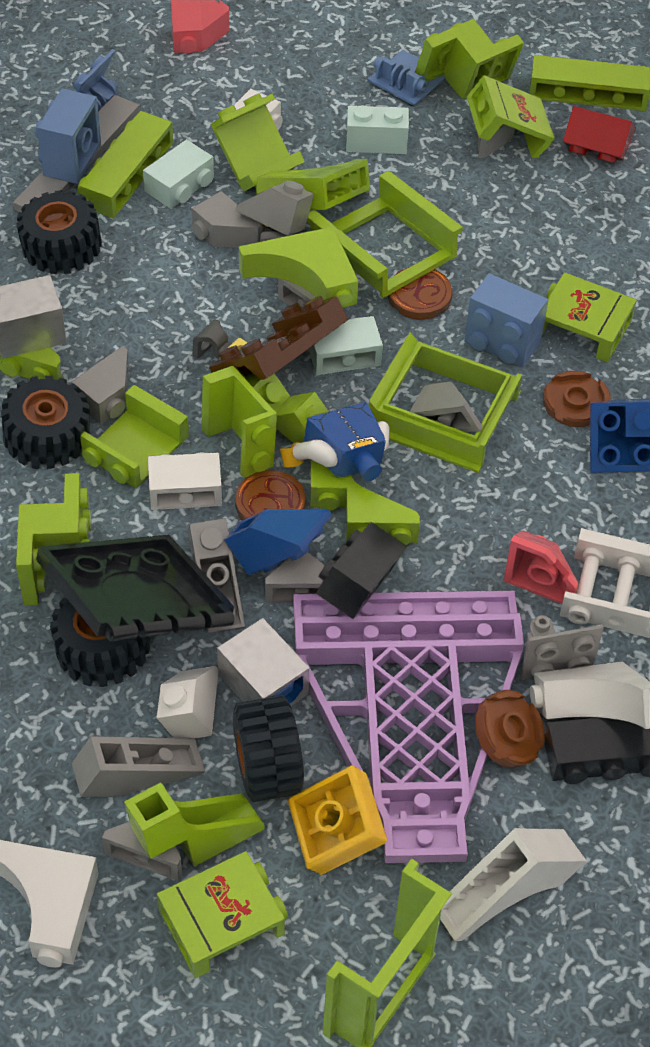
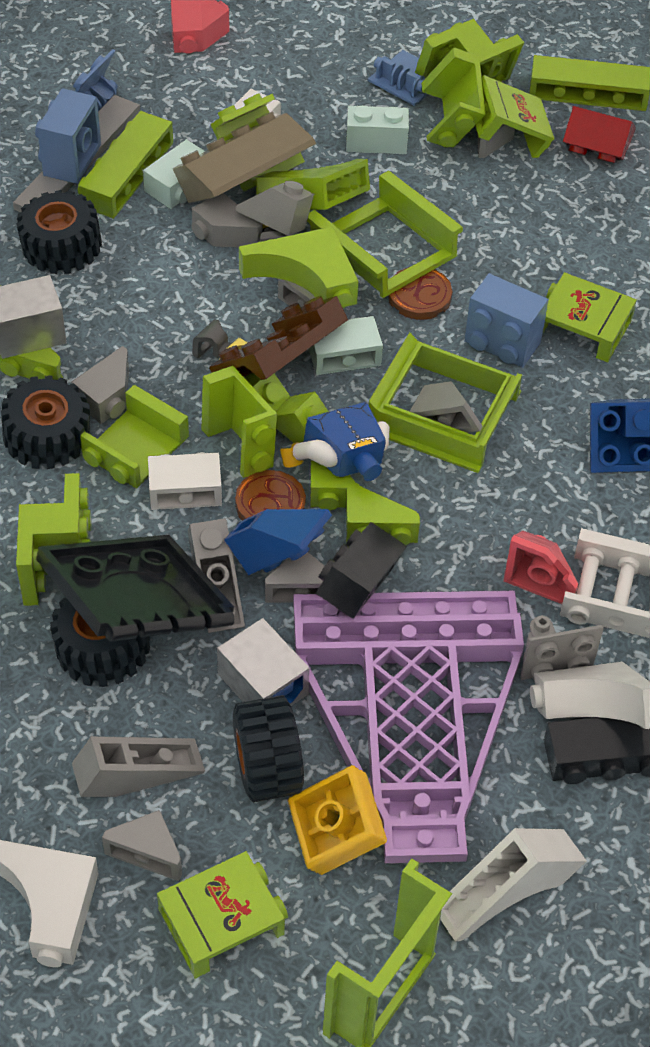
(189, 703): white slope -> none
(199, 826): lime arch -> none
(241, 157): none -> dark tan slope
(460, 87): none -> lime panel
(509, 729): dark orange tile -> none
(567, 404): dark orange tile -> none

